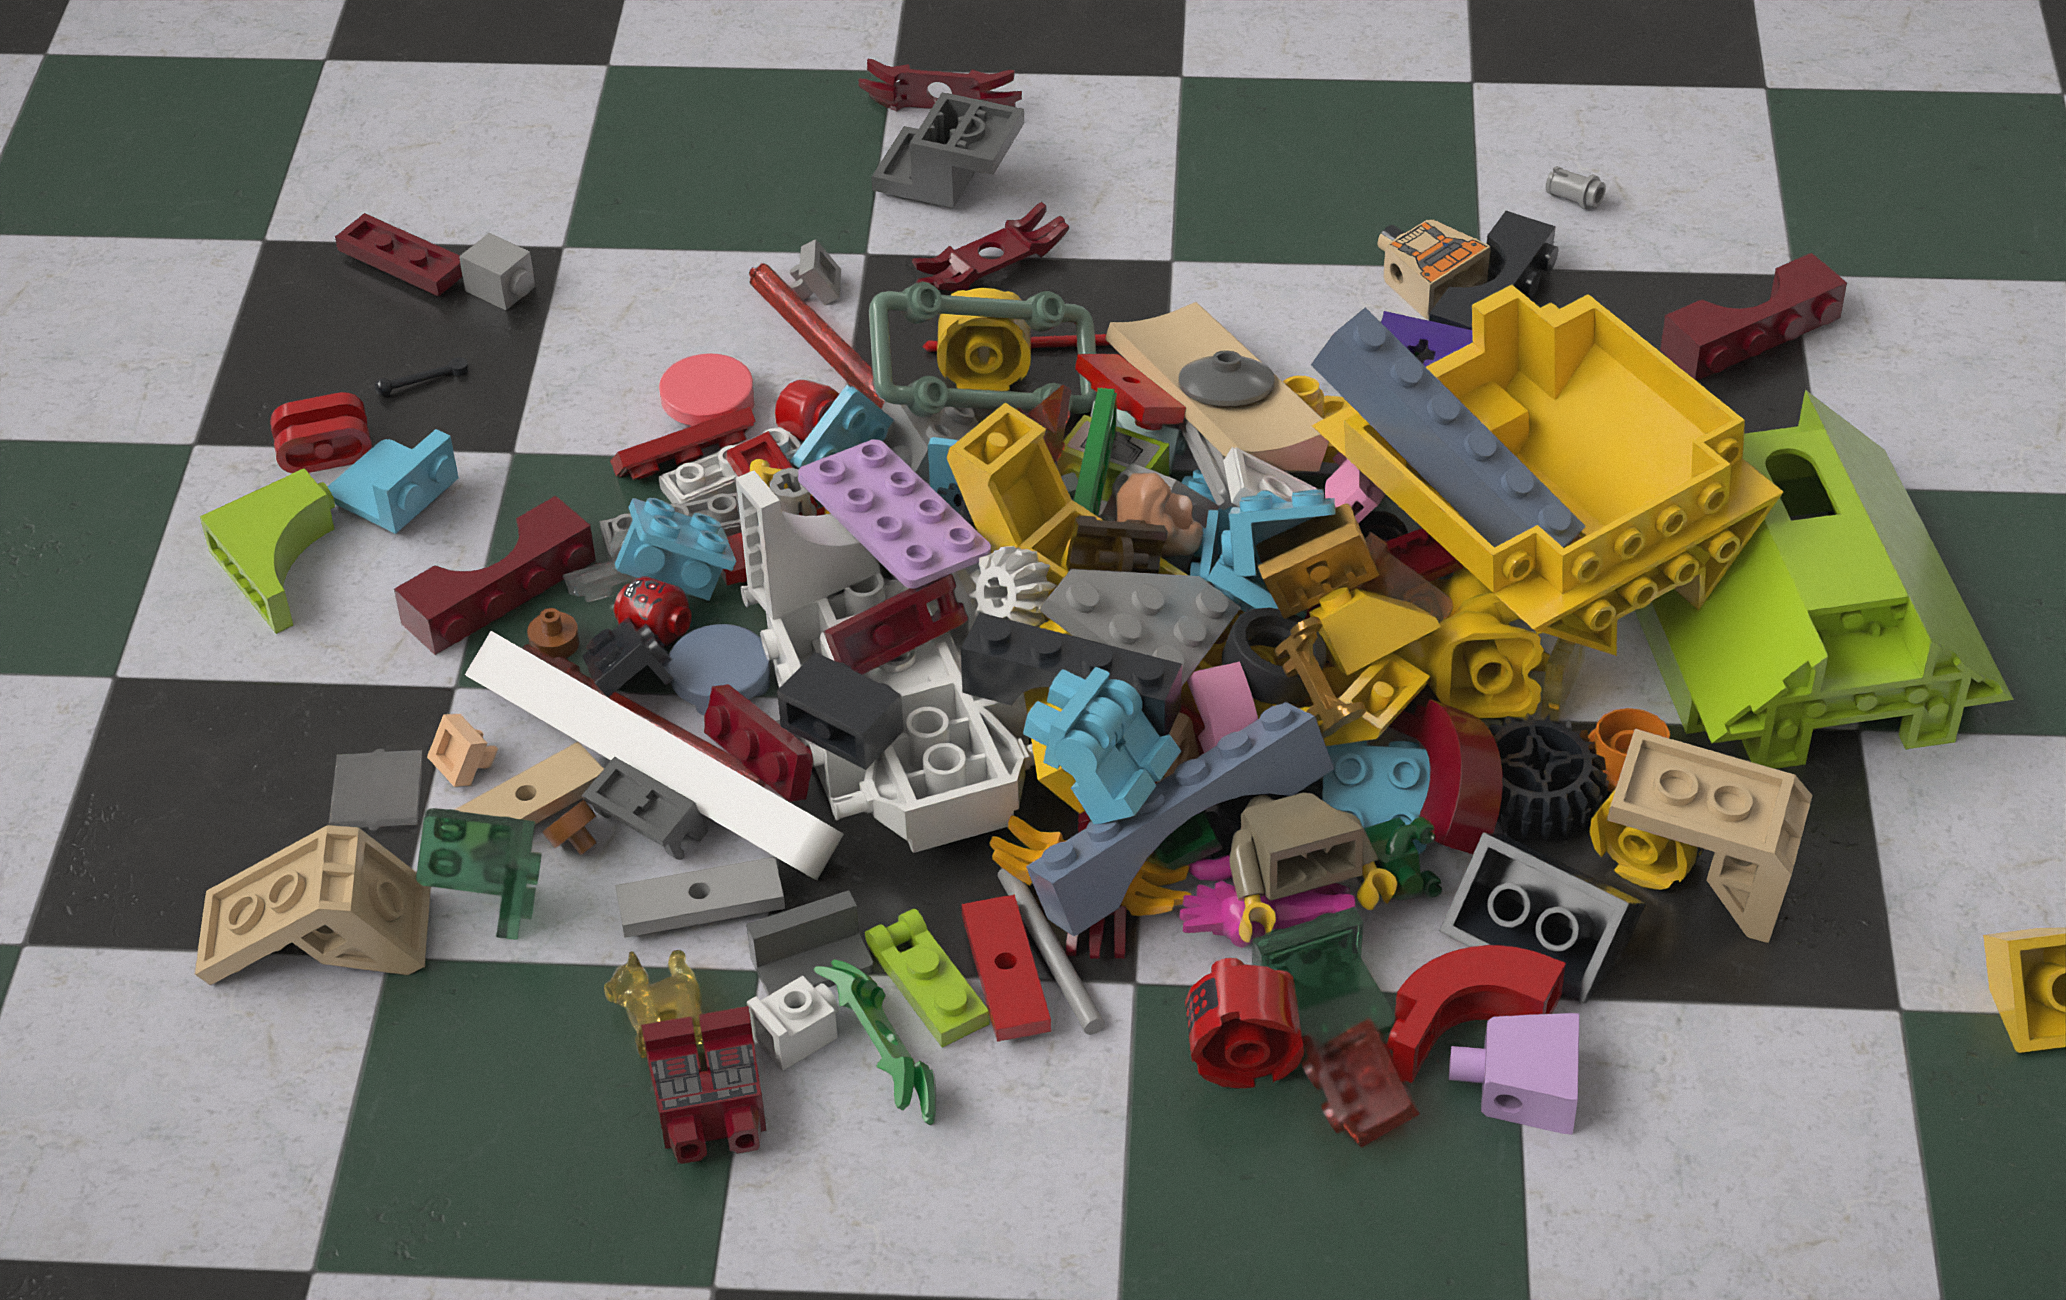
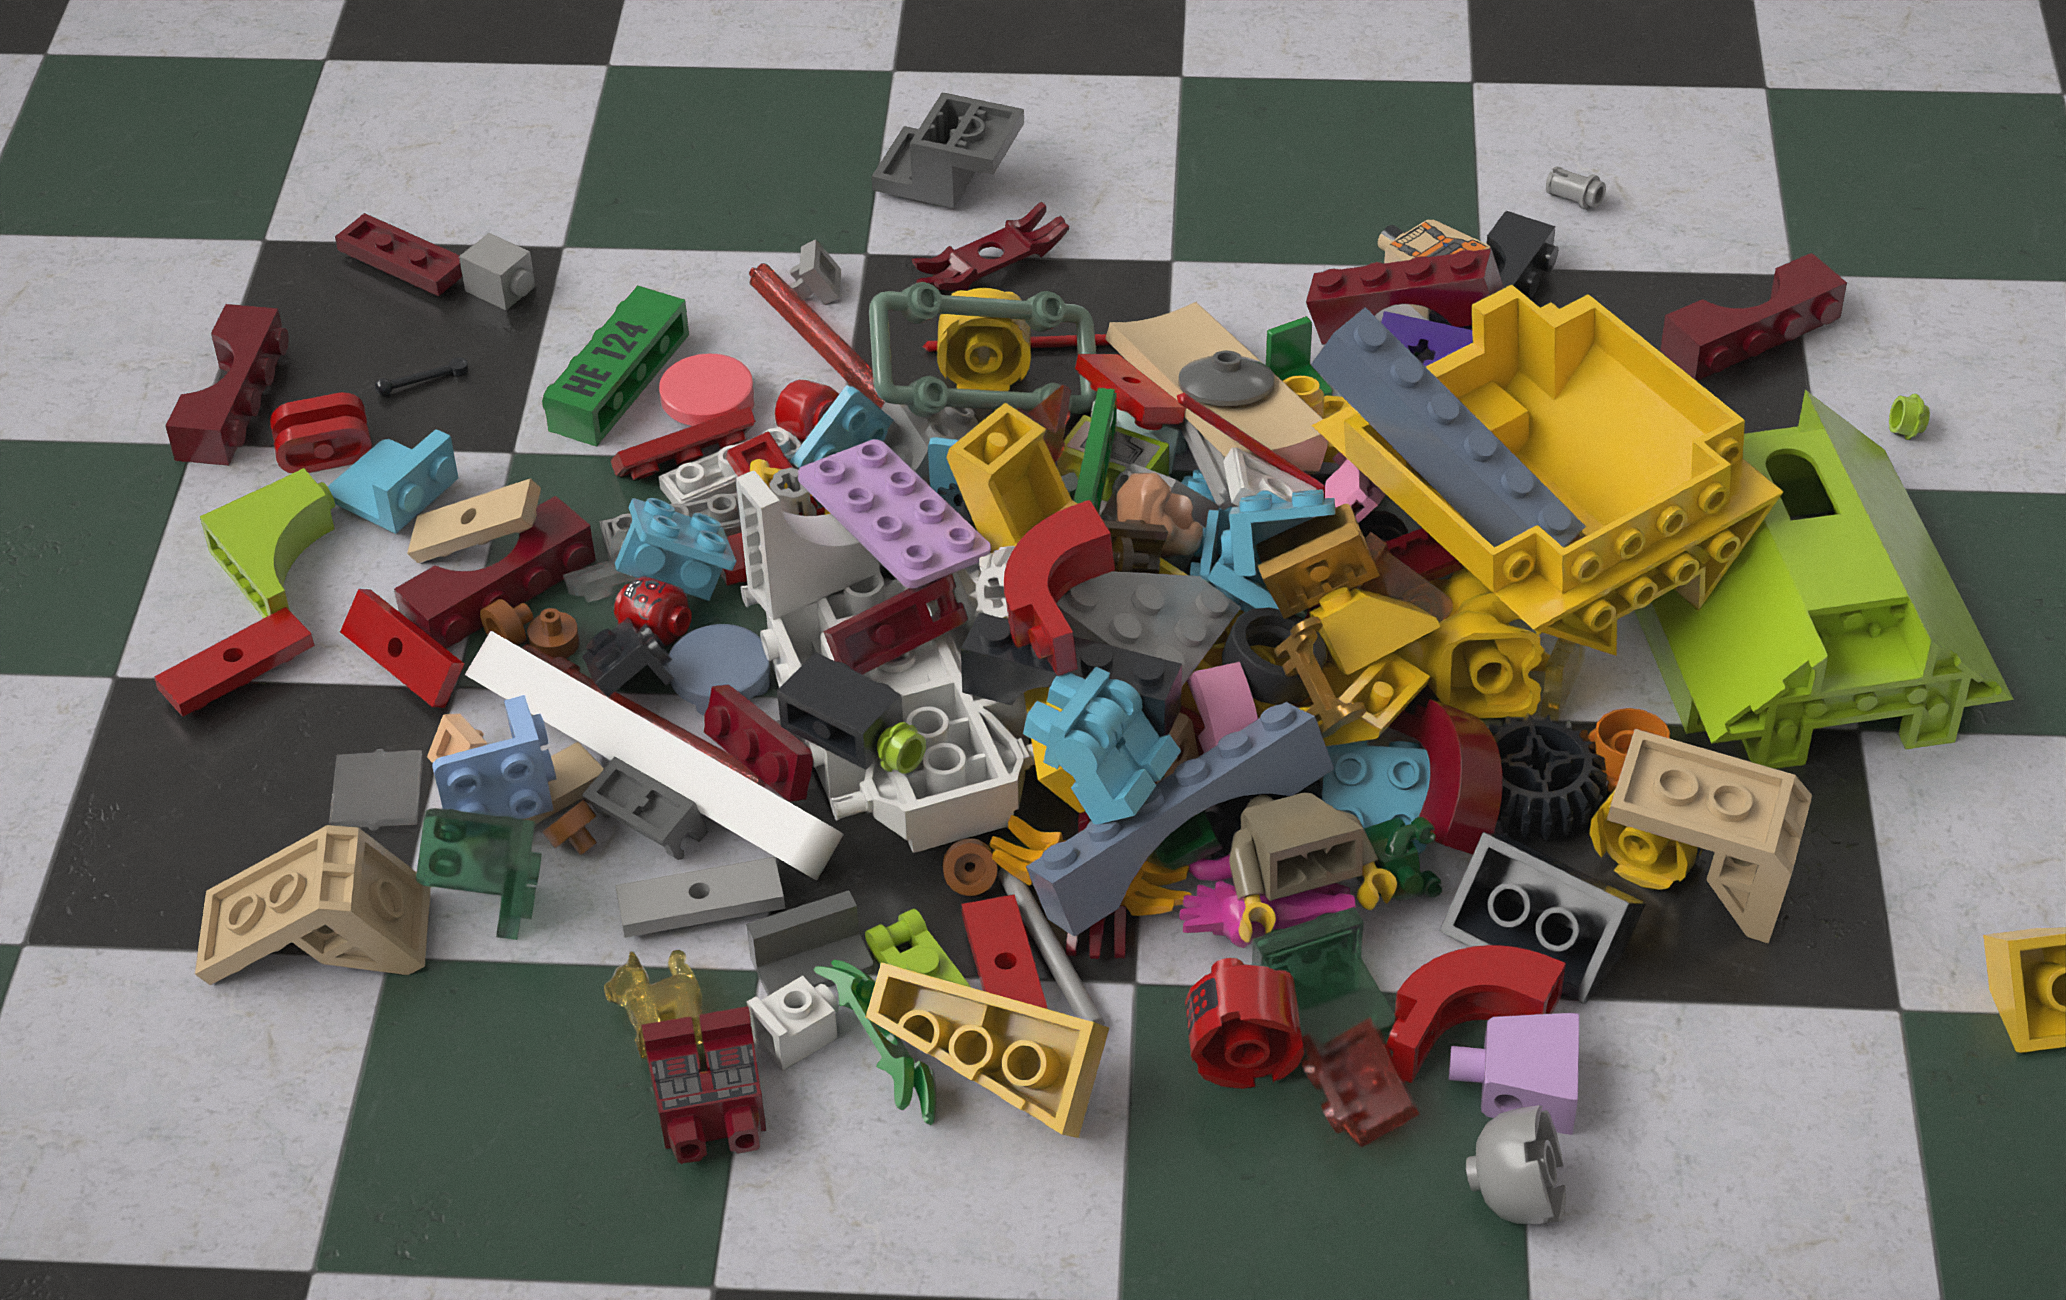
(213, 421): none -> dark red arch
(234, 661): none -> red tile
(402, 648): none -> red tile
(474, 521): none -> tan tile
(501, 776): none -> light blue bracket
(506, 621): none -> dark orange tile
(616, 365): none -> green brick
(901, 748): none -> lime plate
(913, 86): dark red piece -> none
(973, 878): none -> dark orange tile
(1010, 1047): none -> yellow wedge
(1042, 568): none -> red arch
(1246, 440): none -> red axle
(1290, 352): none -> green bracket
(1441, 283): none -> dark red arch
(1518, 1167): none -> light grey cylinder
(1908, 416): none -> lime plate

